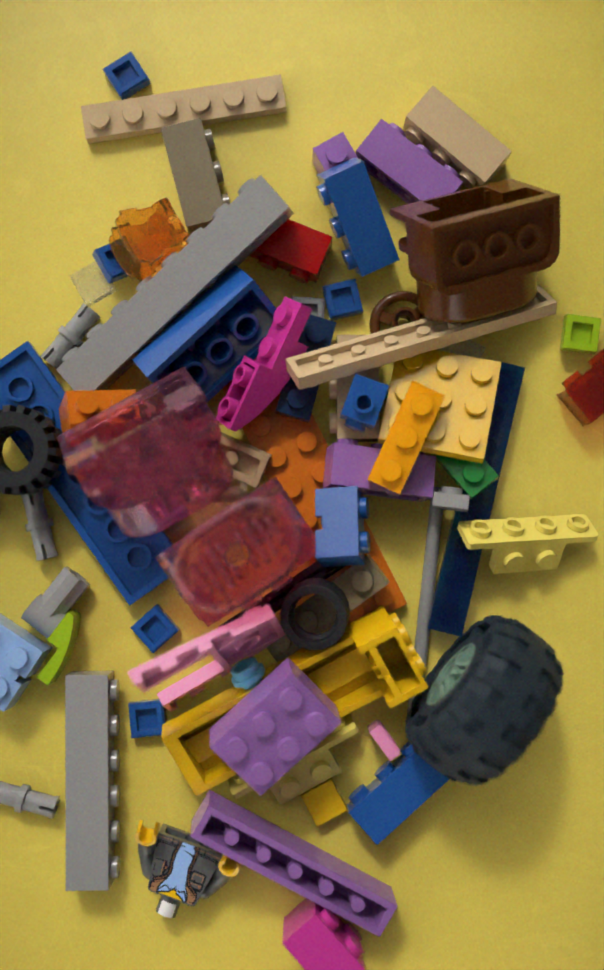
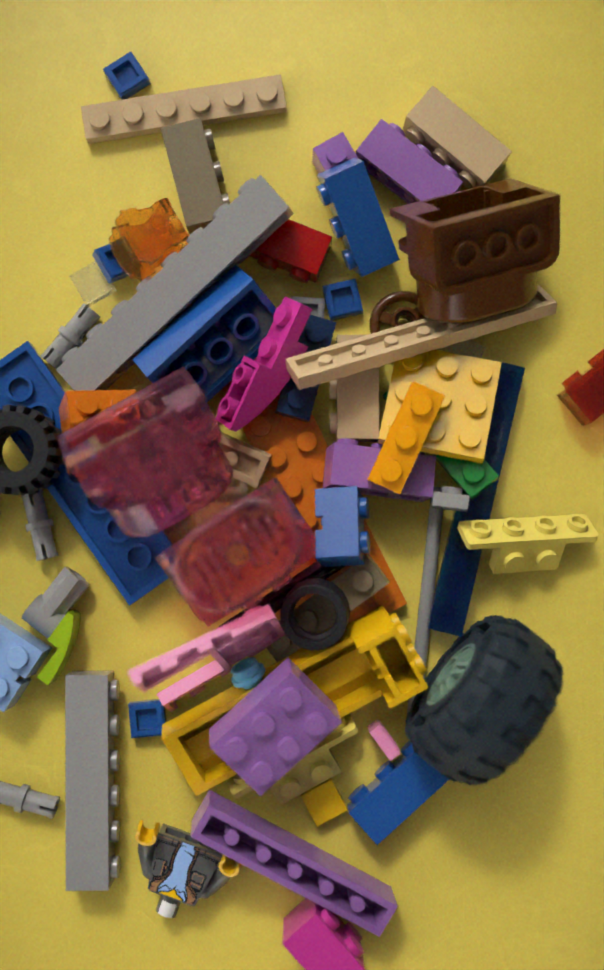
(155, 628): blue tile -> none
(363, 403): blue brick -> none
(580, 334): lime plate -> none

